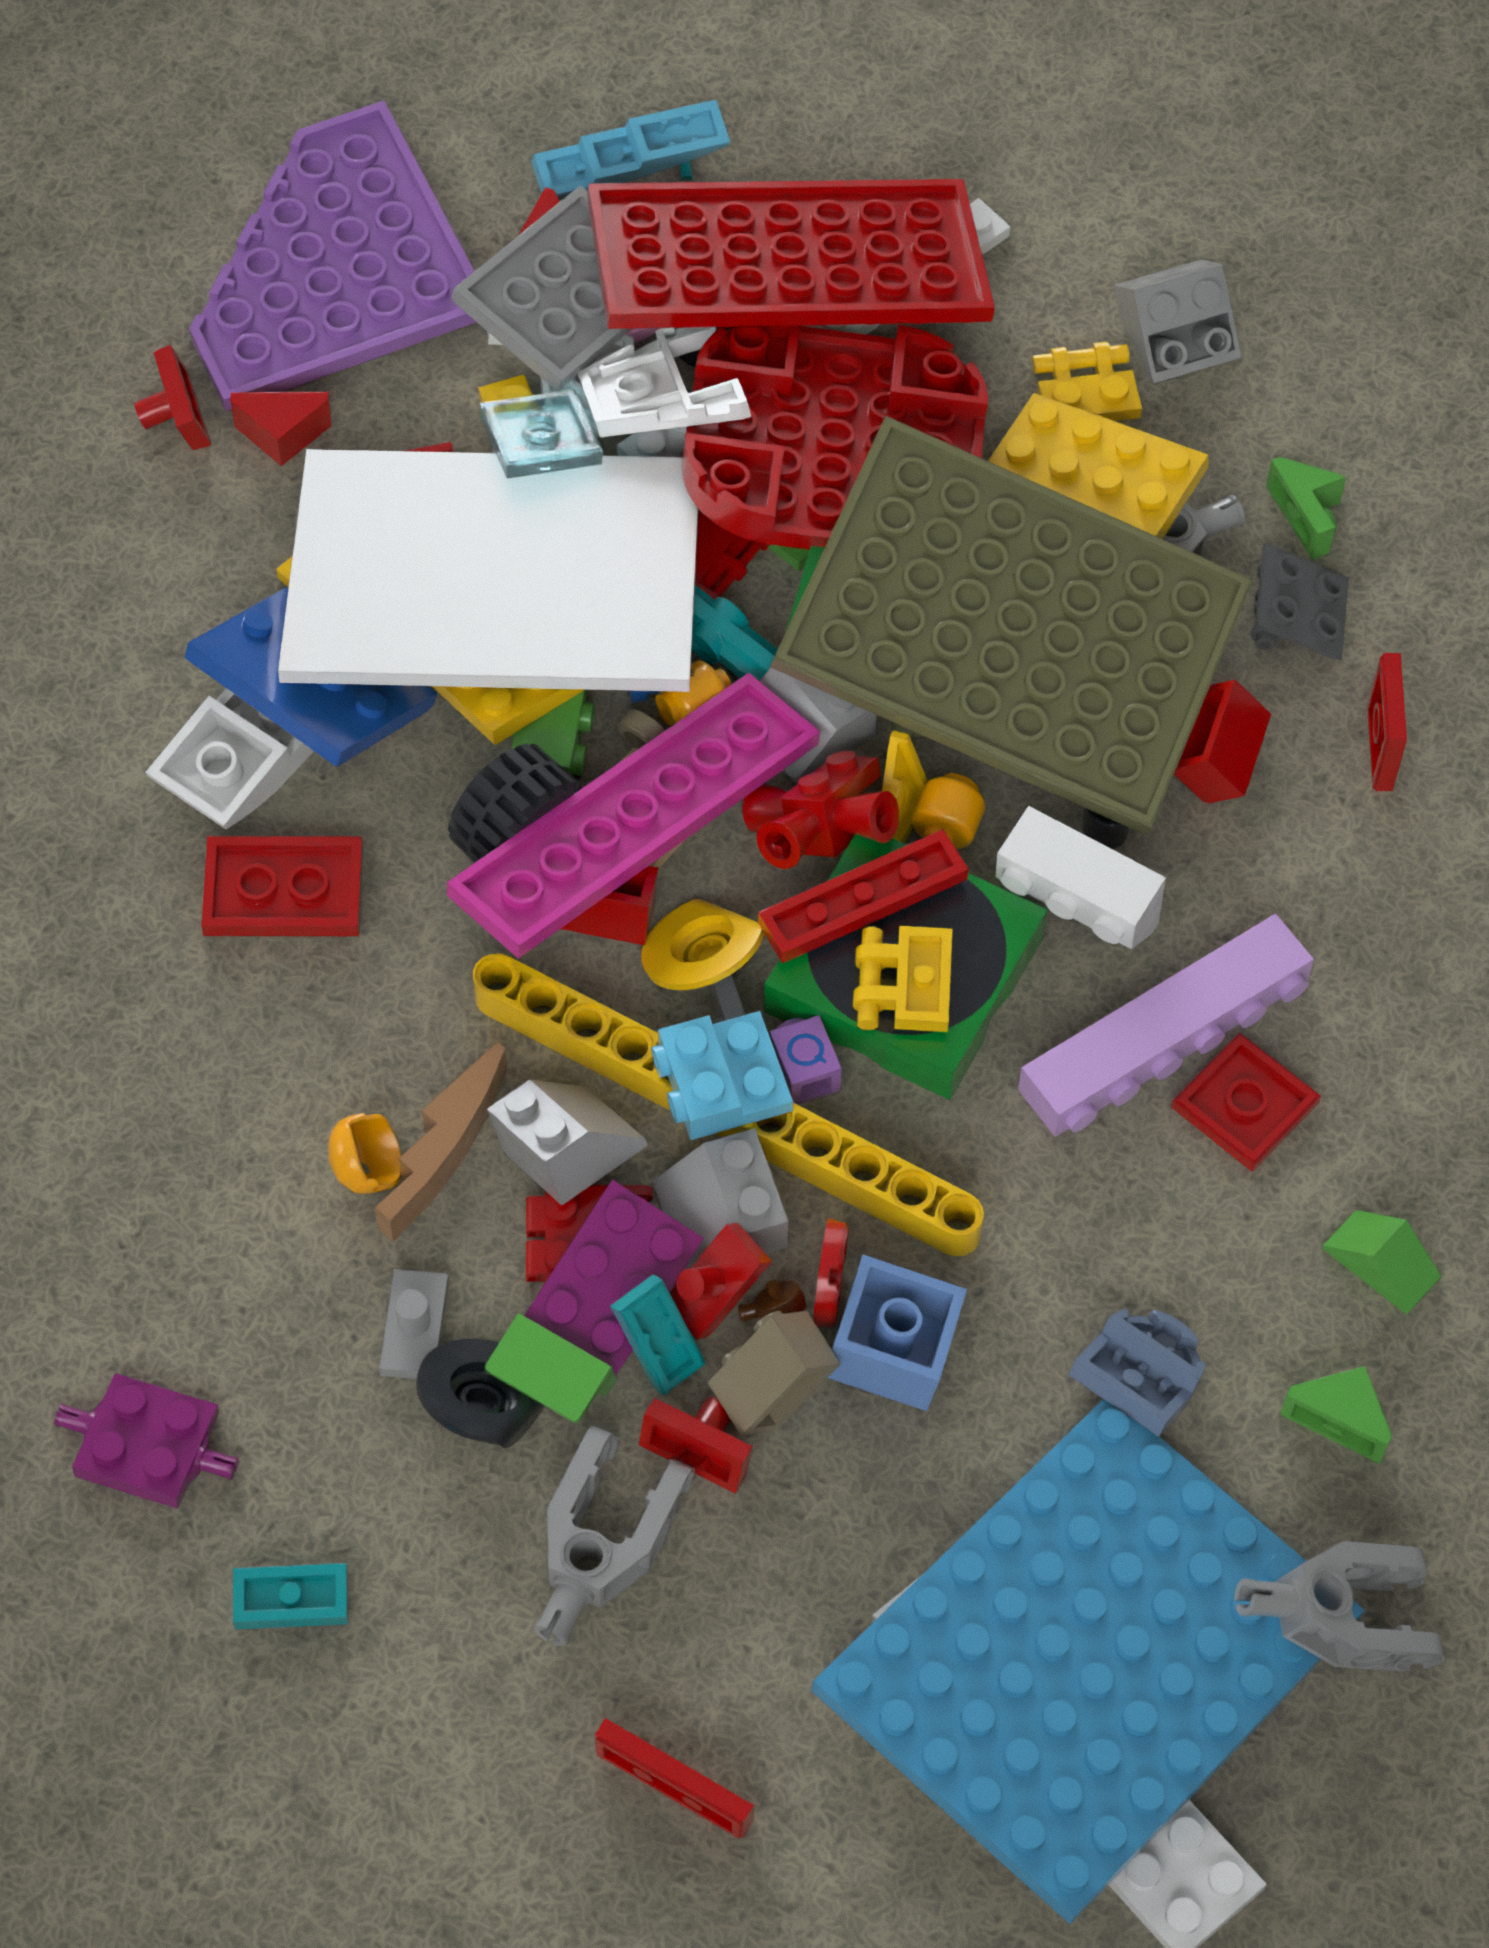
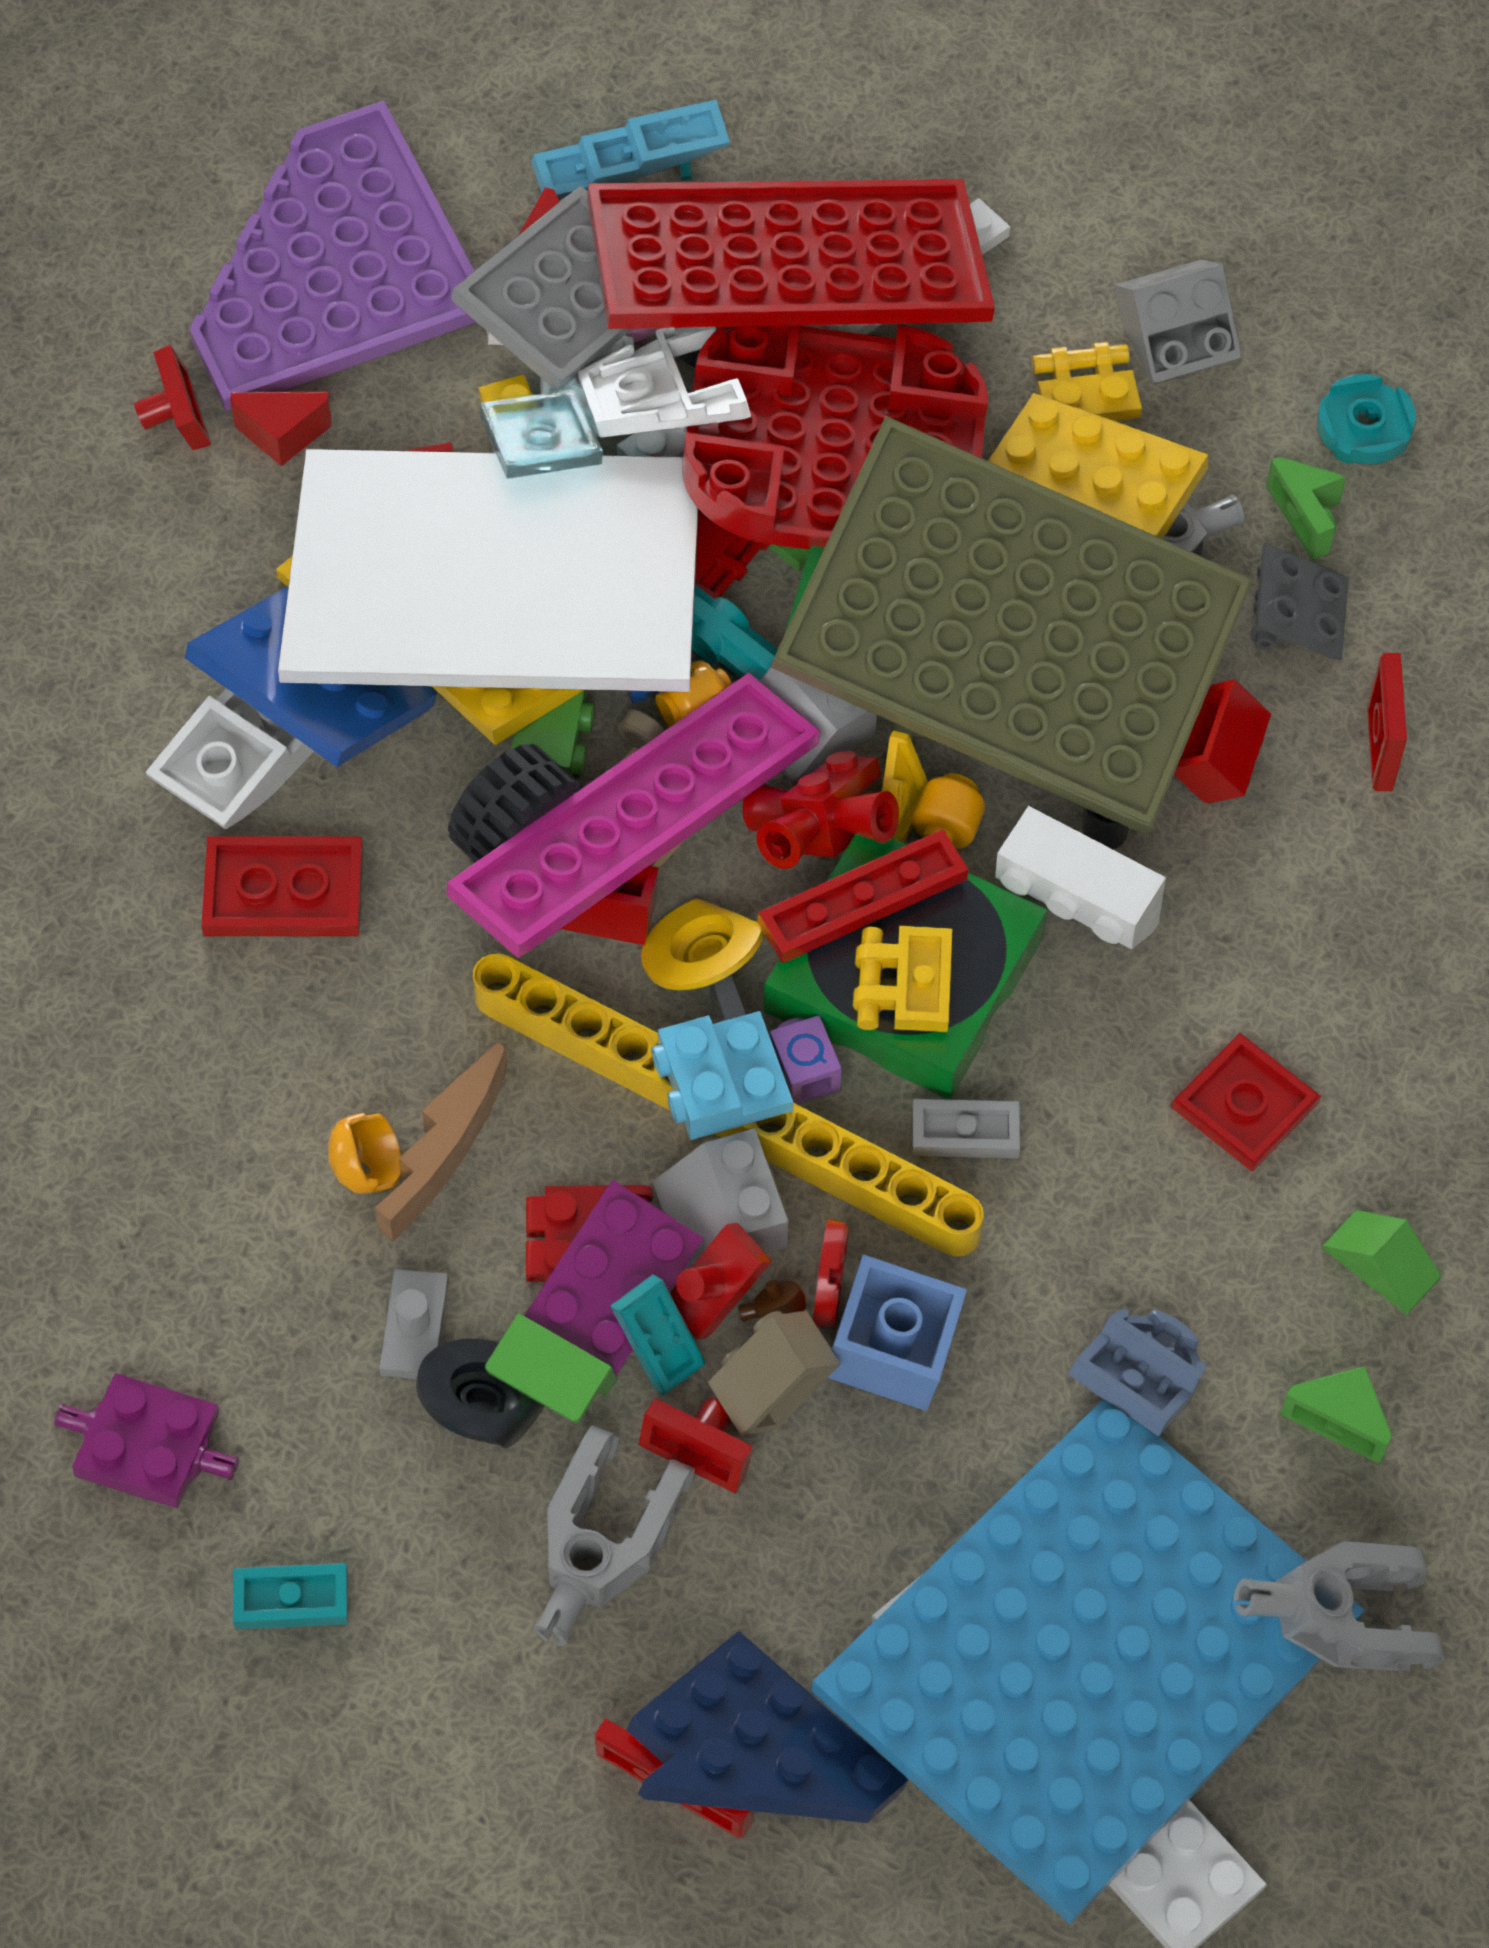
(562, 1136): light grey slope -> none
(758, 1742): none -> dark blue wing
(965, 1128): none -> light grey plate
(1165, 1026): lavender brick -> none
(1360, 442): none -> teal plate

